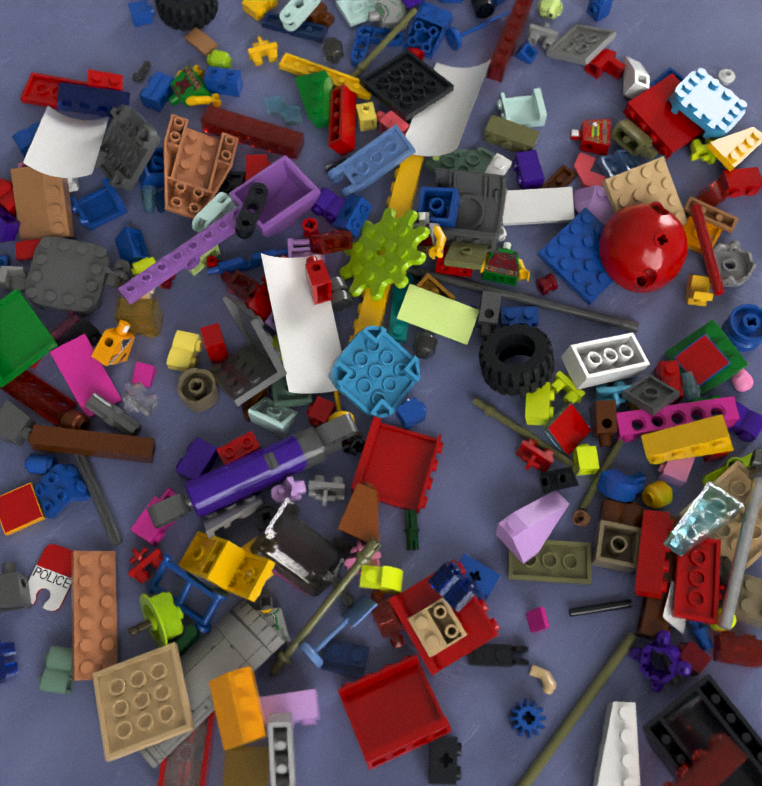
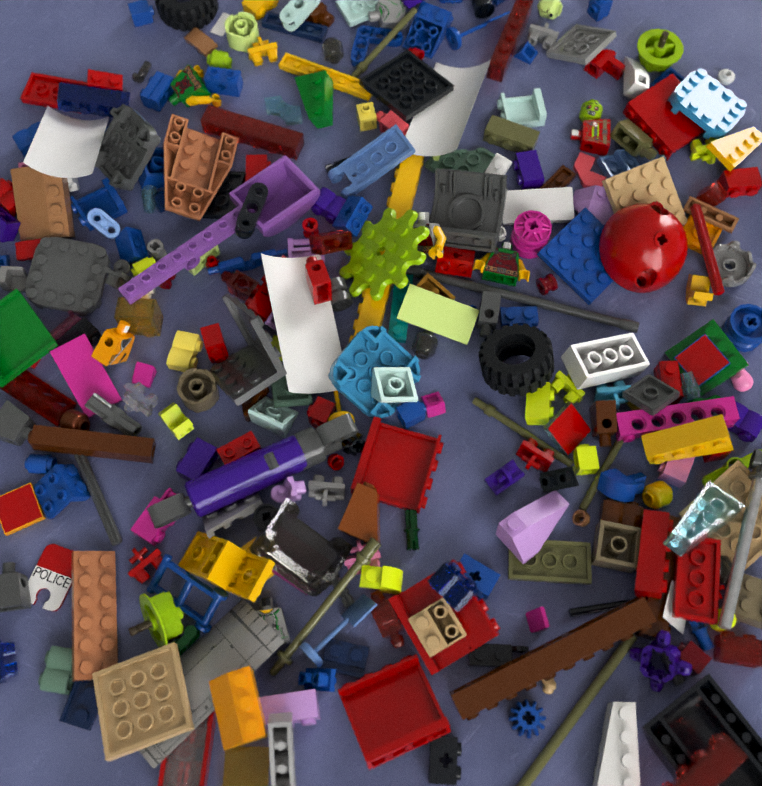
(81, 706): none -> dark blue plate
(104, 224): none -> light blue plate
(156, 249): none -> light grey bush
(176, 421): none -> neon yellow brick
(213, 211): light aqua piece -> none
(219, 27): none -> white sticker
(241, 31): none -> yellowish green brick
(318, 679): none -> blue hips
(335, 463): none -> red hinge
(342, 120): red brick -> none
(393, 385): none -> light aqua slope
(434, 404): none -> dark pink slope
(441, 205): blue brick -> none
(466, 255): olive plate -> none
(504, 477): none -> dark purple hips
(530, 233): none -> dark pink wheel
(552, 657): none -> reddish brown brick
(590, 110): none -> lime head
(659, 49): none -> lime piece

